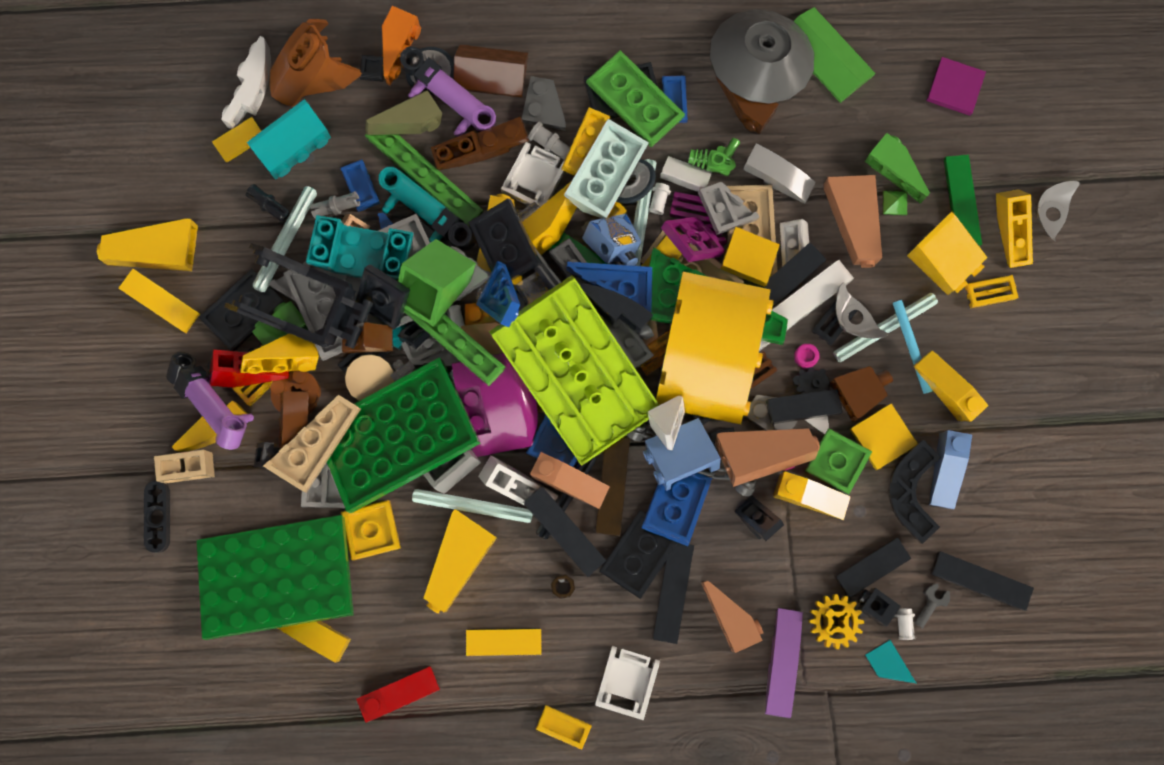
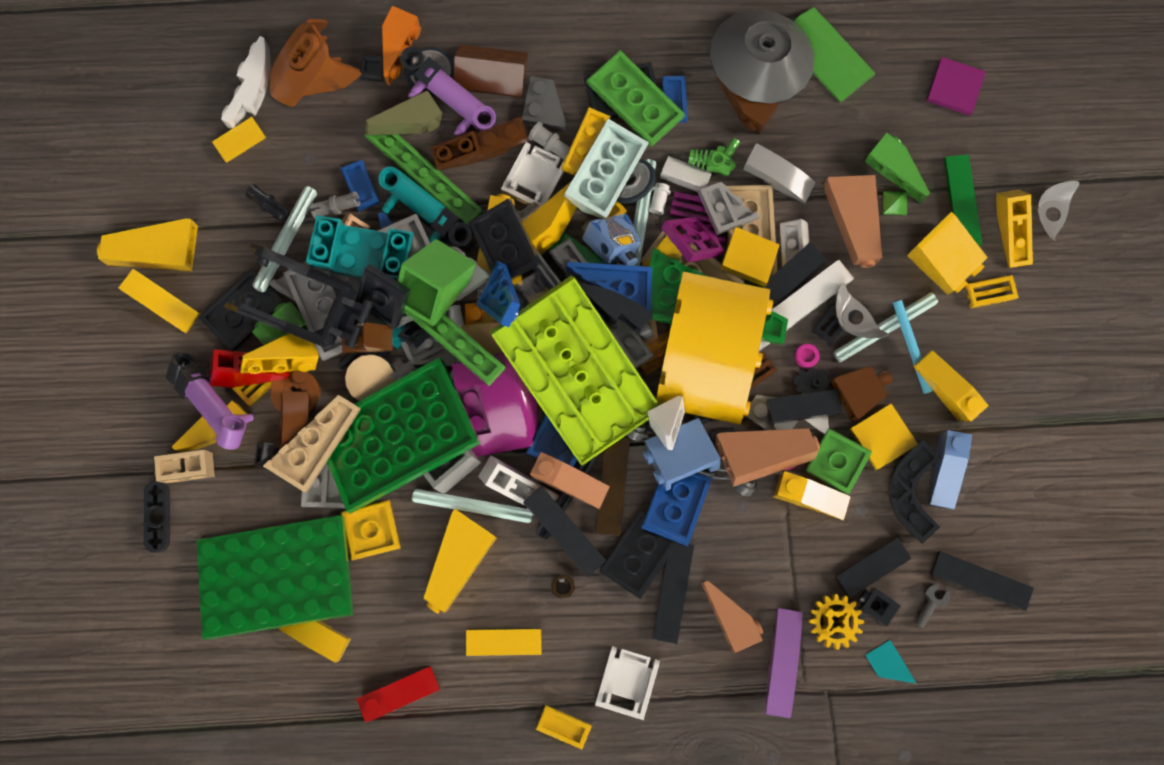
(289, 139): teal slope -> none
(759, 518): black slope -> none
(905, 623): white pin -> none

